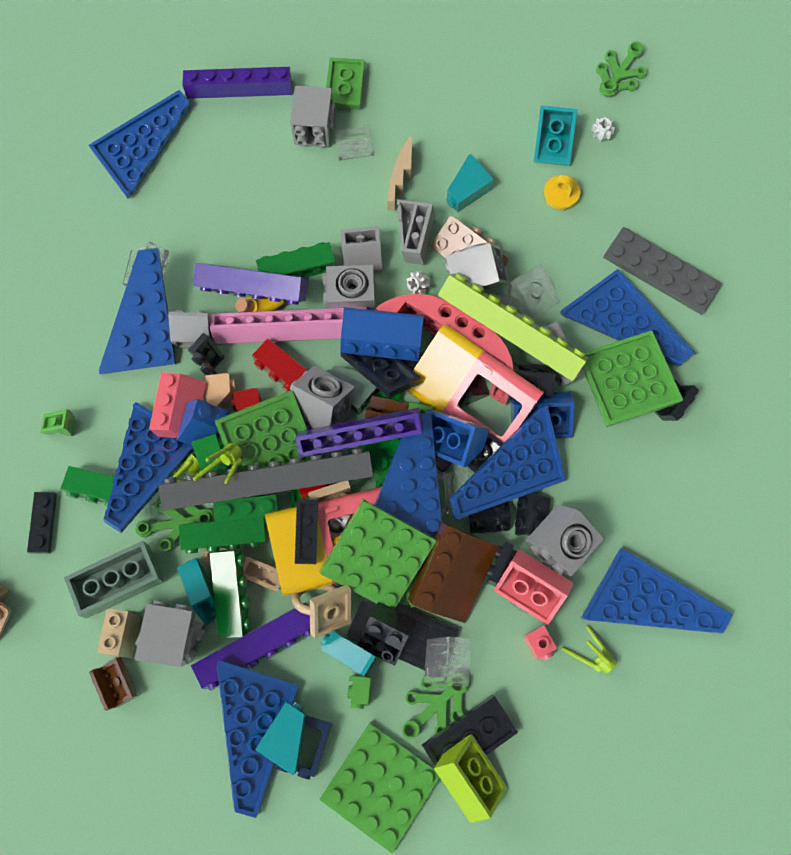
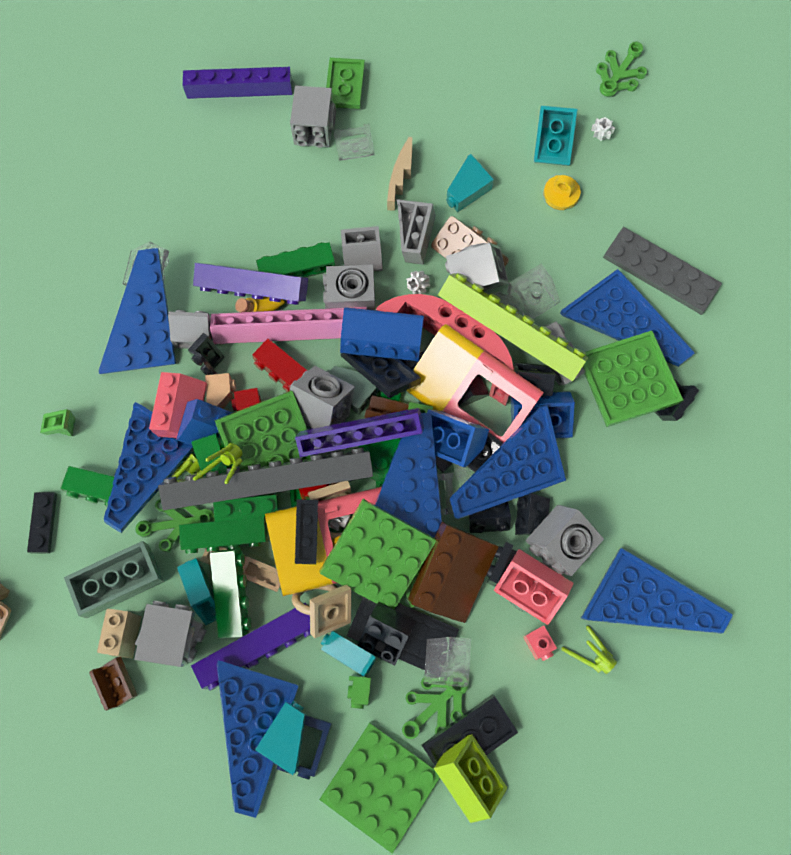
(135, 145): blue wing -> none

